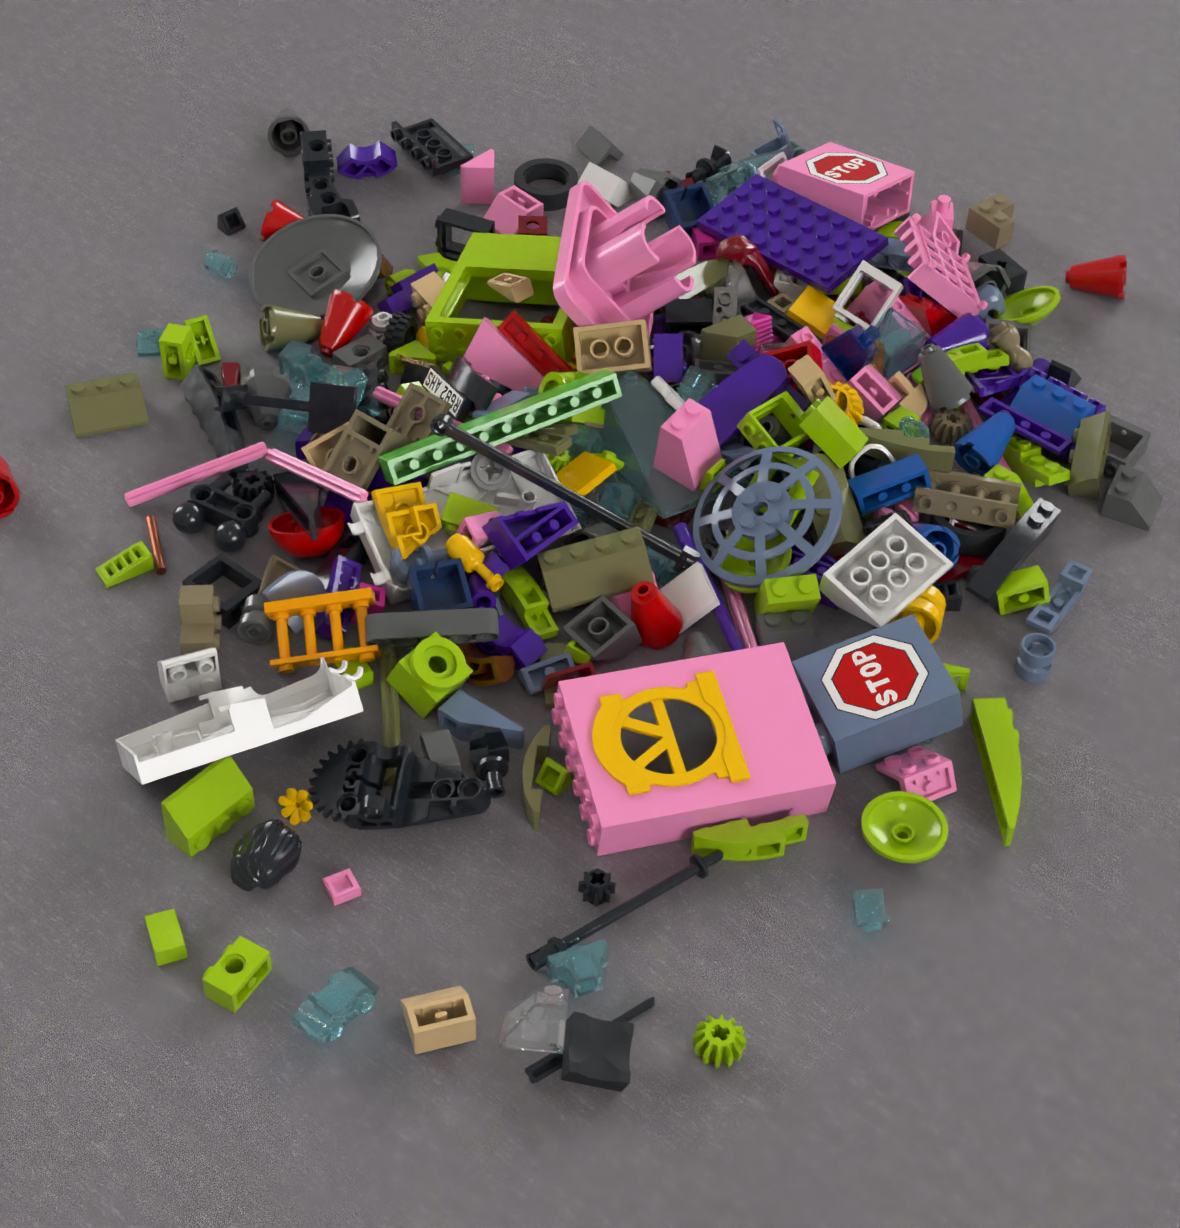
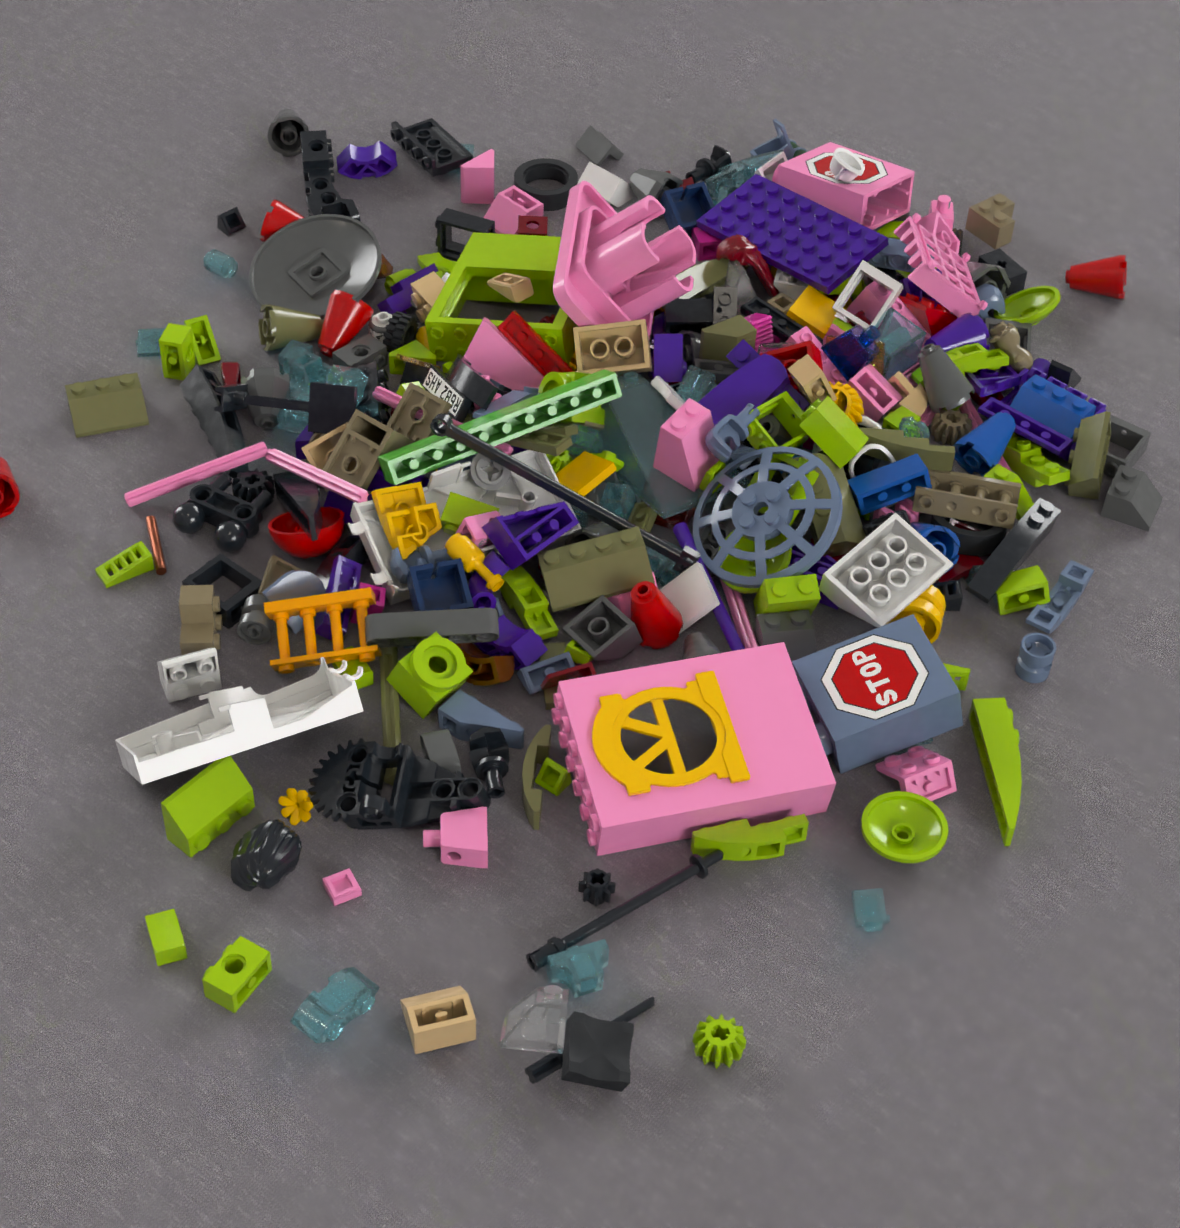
(461, 837): none -> bright pink torso
(730, 430): none -> sand blue piece
(846, 165): none -> white piece

